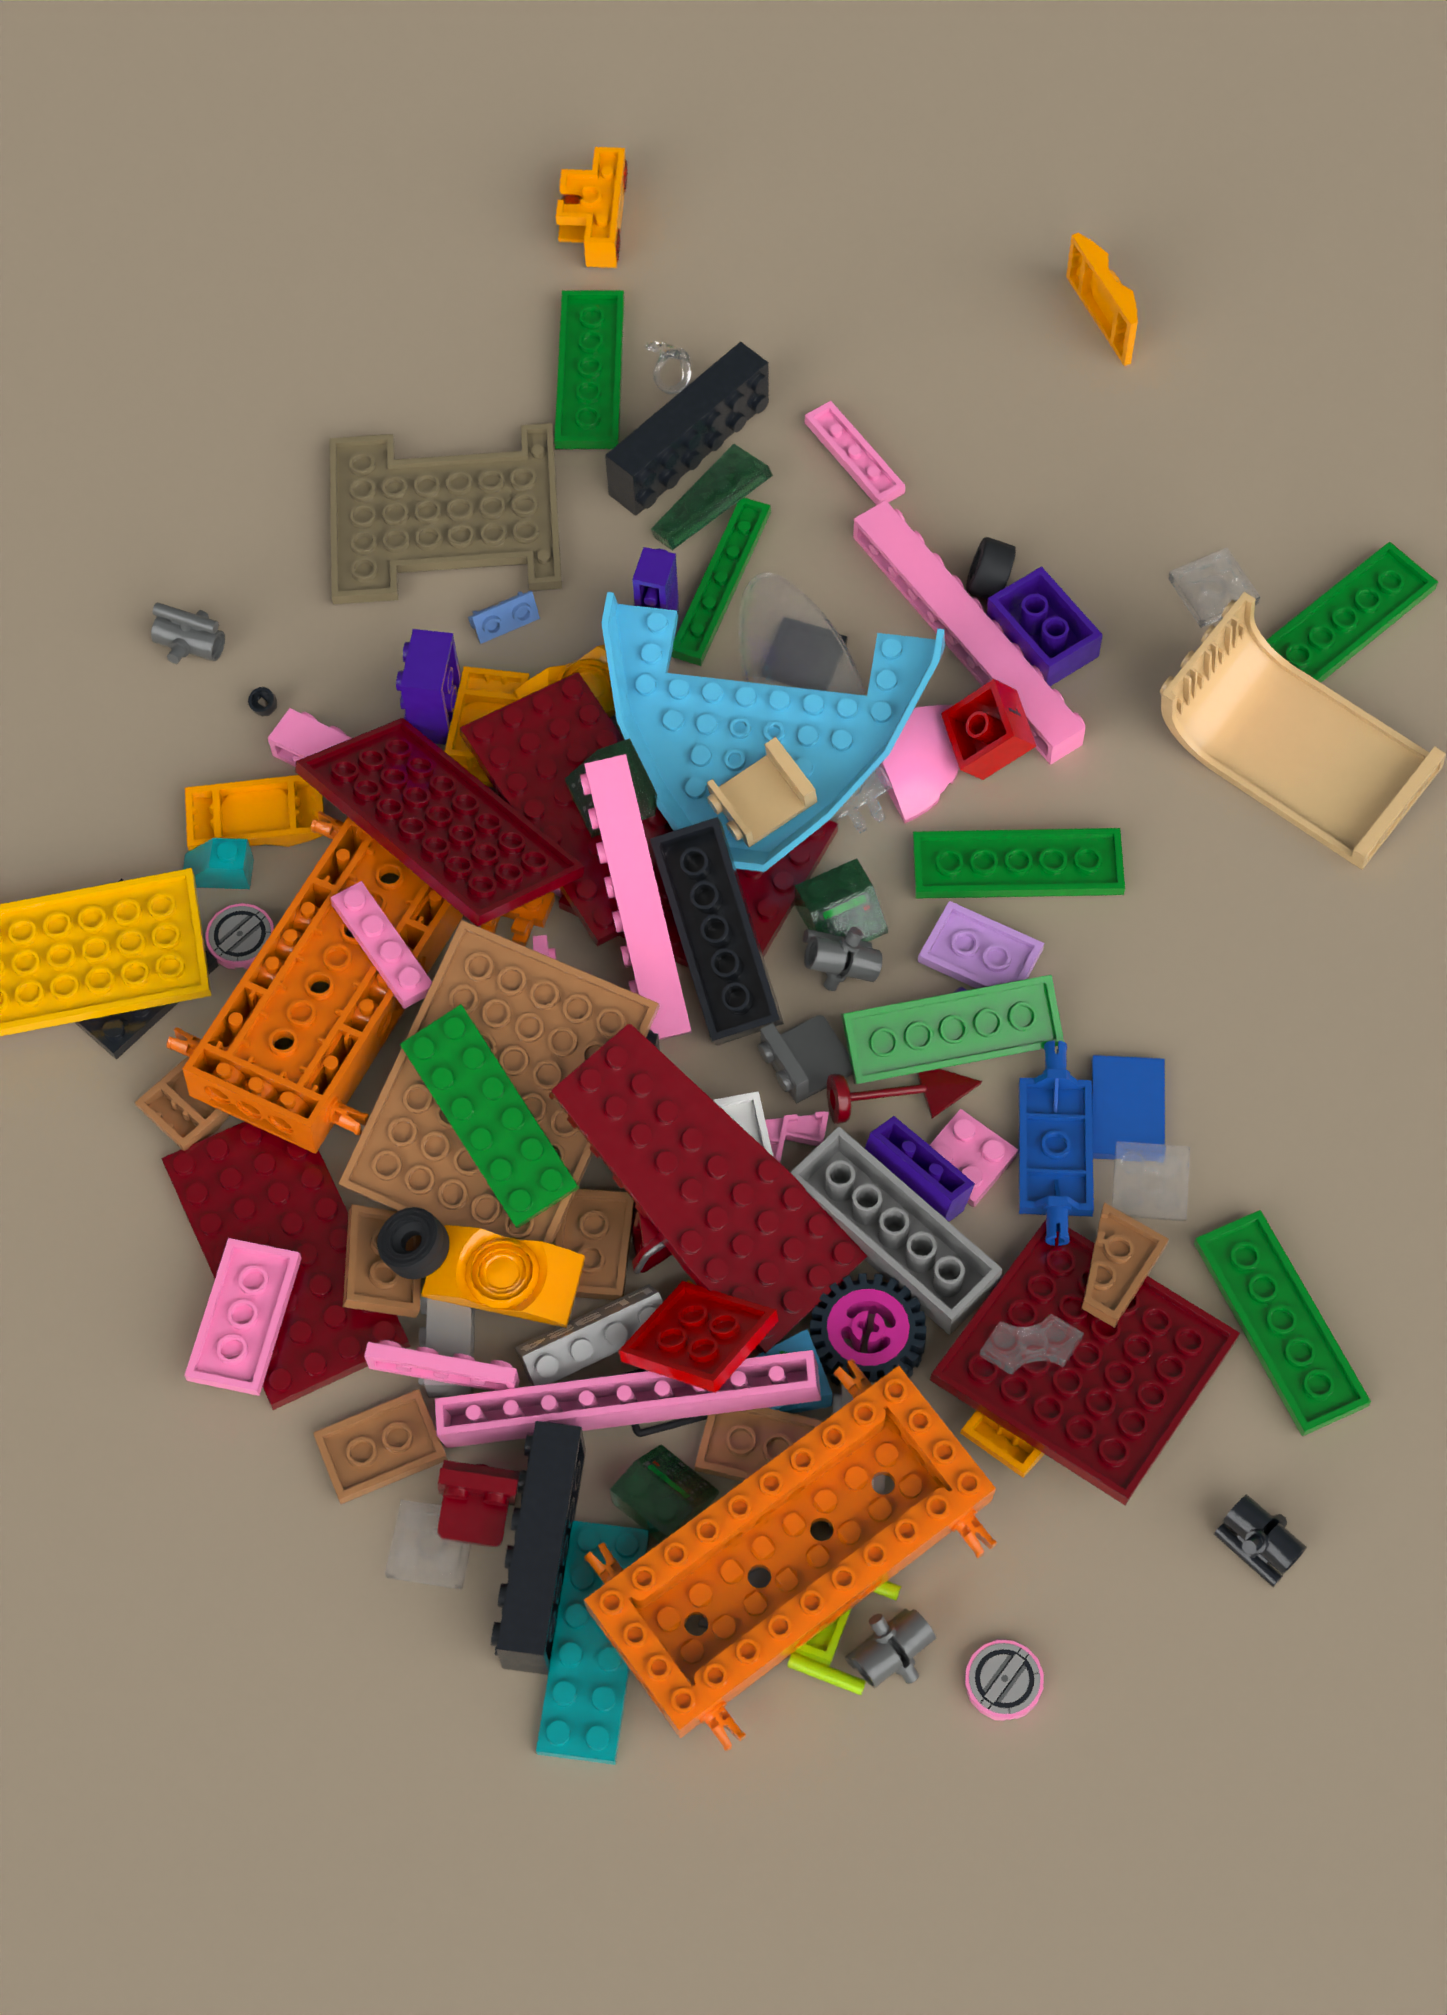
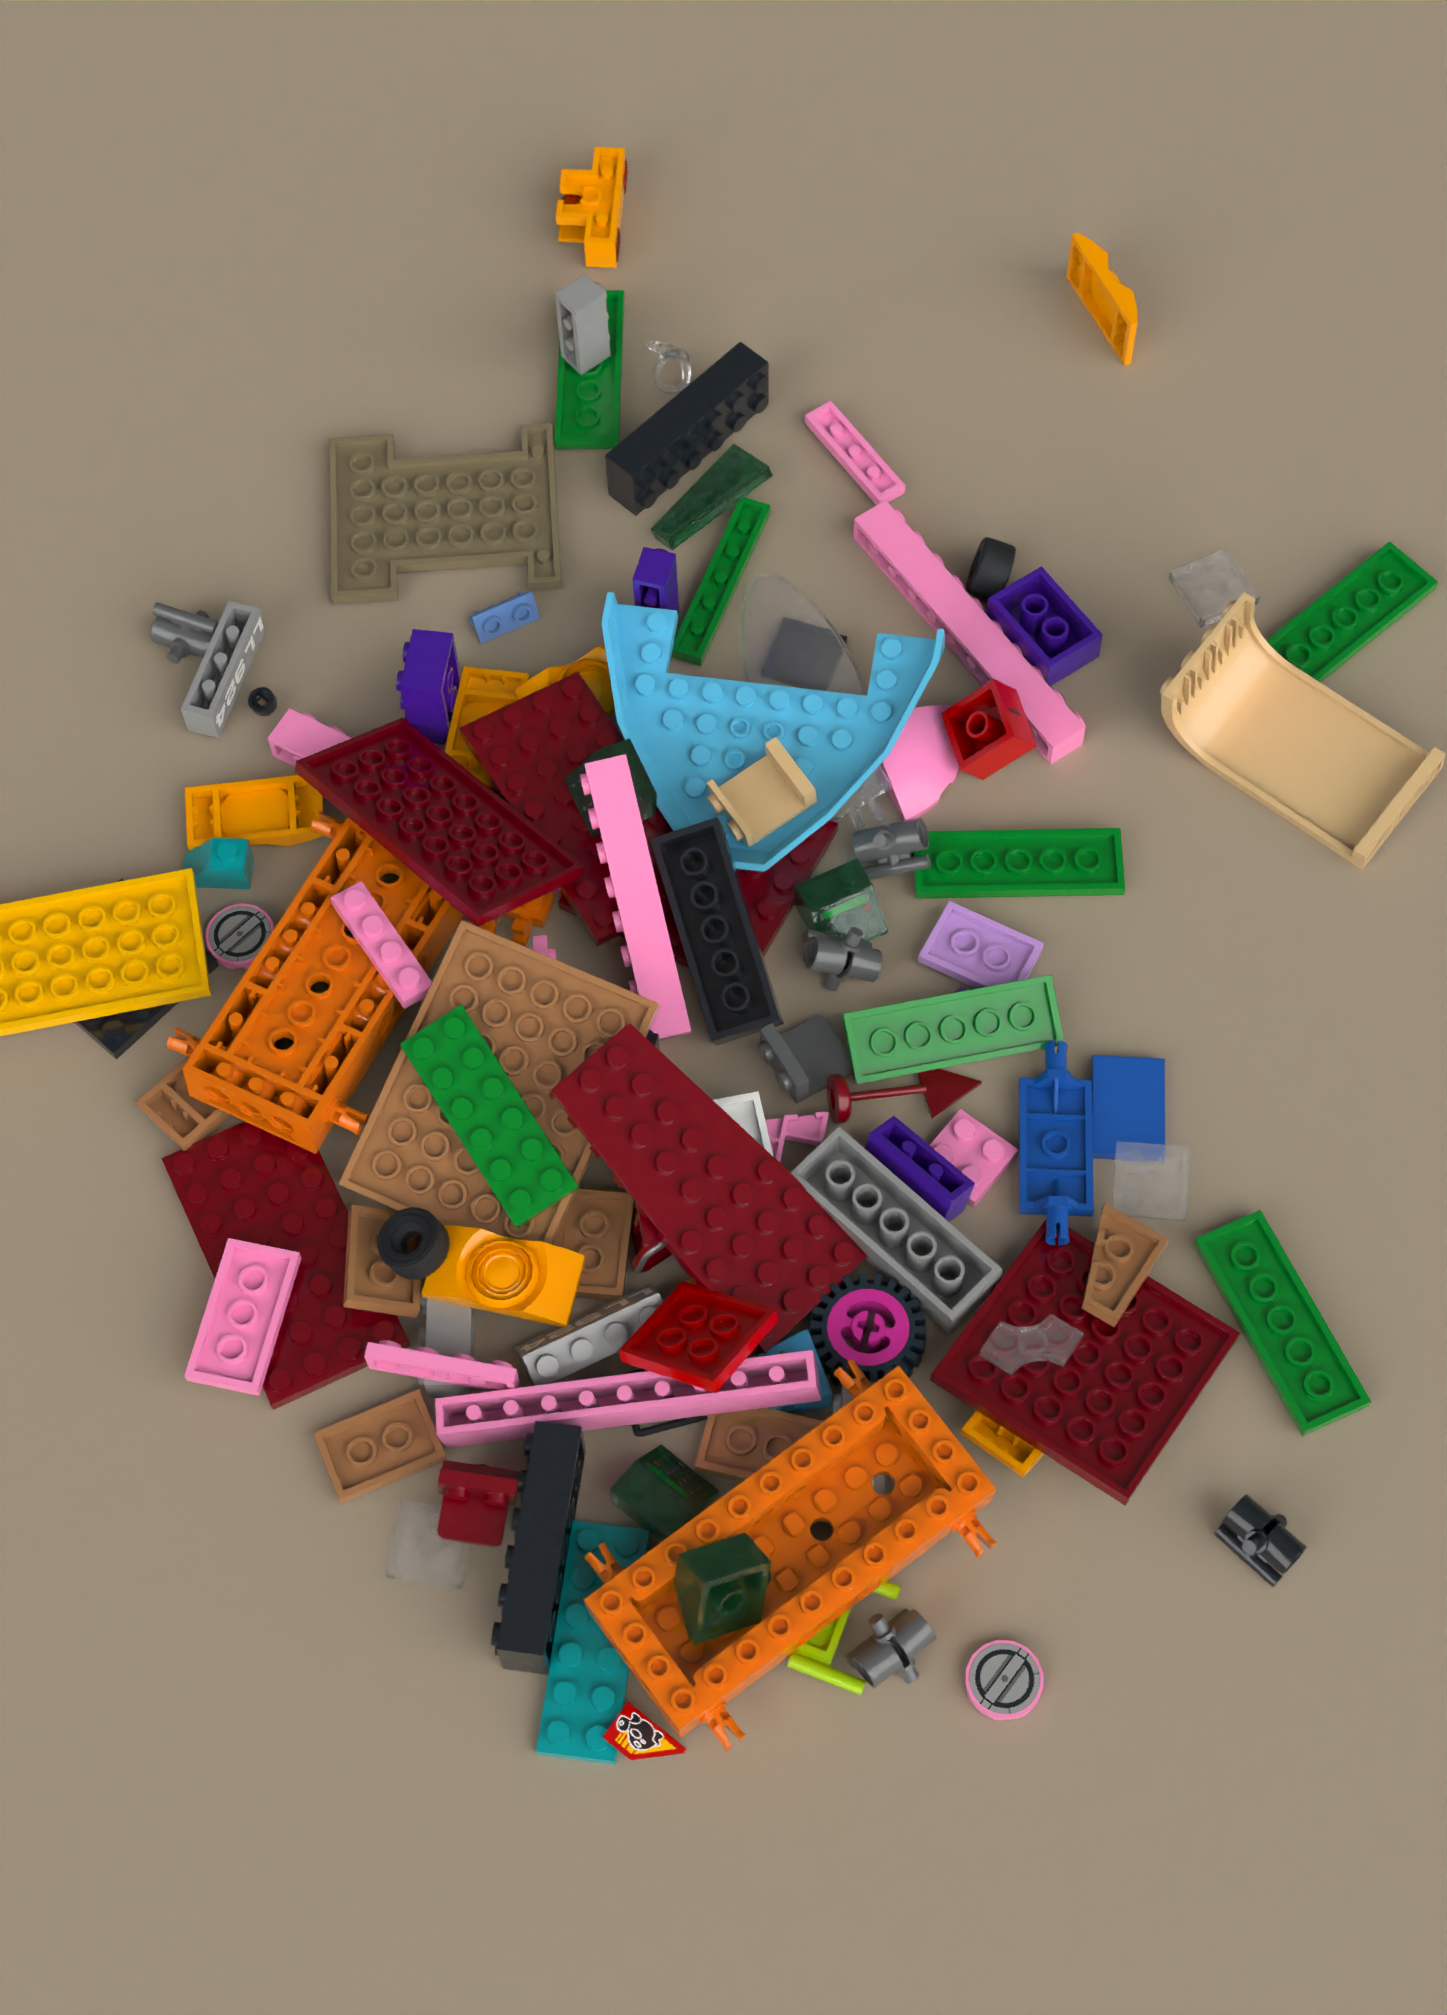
(223, 669): none -> light grey brick
(583, 324): none -> light grey brick
(639, 1736): none -> sticker
(721, 1586): none -> clear green slope
(893, 848): none -> dark grey pin

